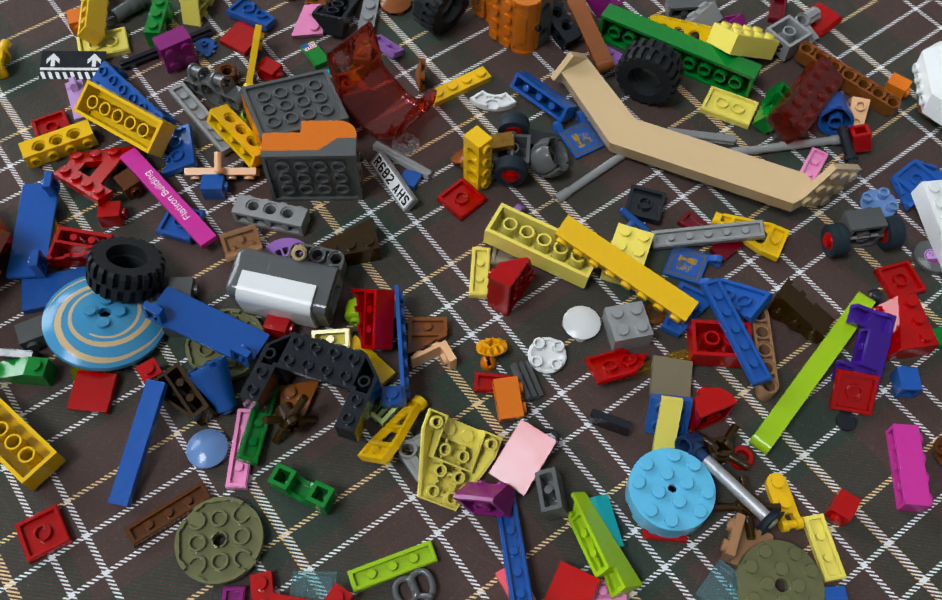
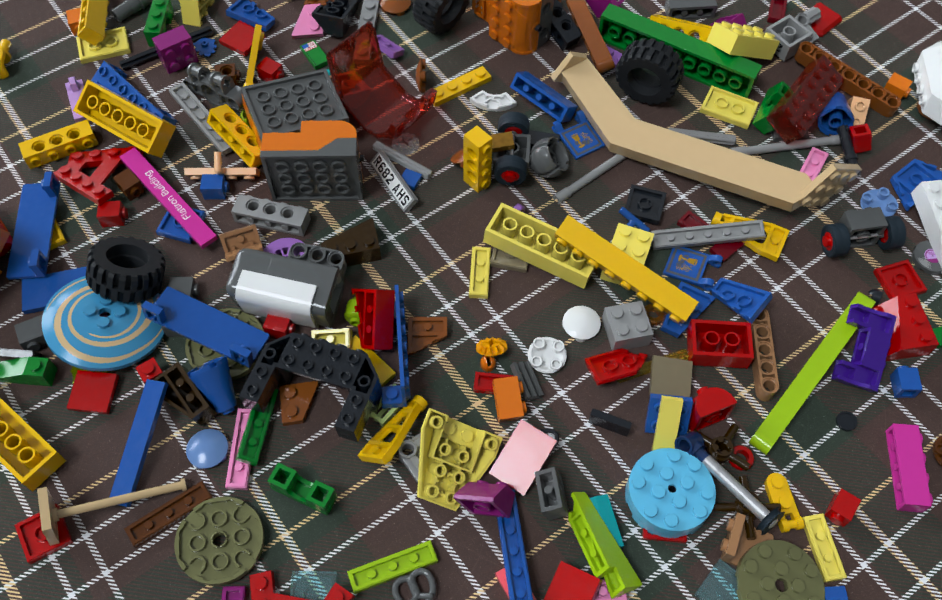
(50, 122): red tile -> none
(50, 515): none -> tan tile
(70, 64): black sticker -> none
(72, 246): red wedge -> none
(182, 151): blue wing -> none
(289, 418): dark brown bar -> none
(295, 255): tan pin -> none
(436, 349): light nougat bracket -> none
(461, 199): red tile -> none
(508, 283): red wedge -> none
(705, 14): light grey brick -> none
(736, 332): blue tile -> none
(799, 313): dark brown wedge -> none
(854, 391): red tile -> none

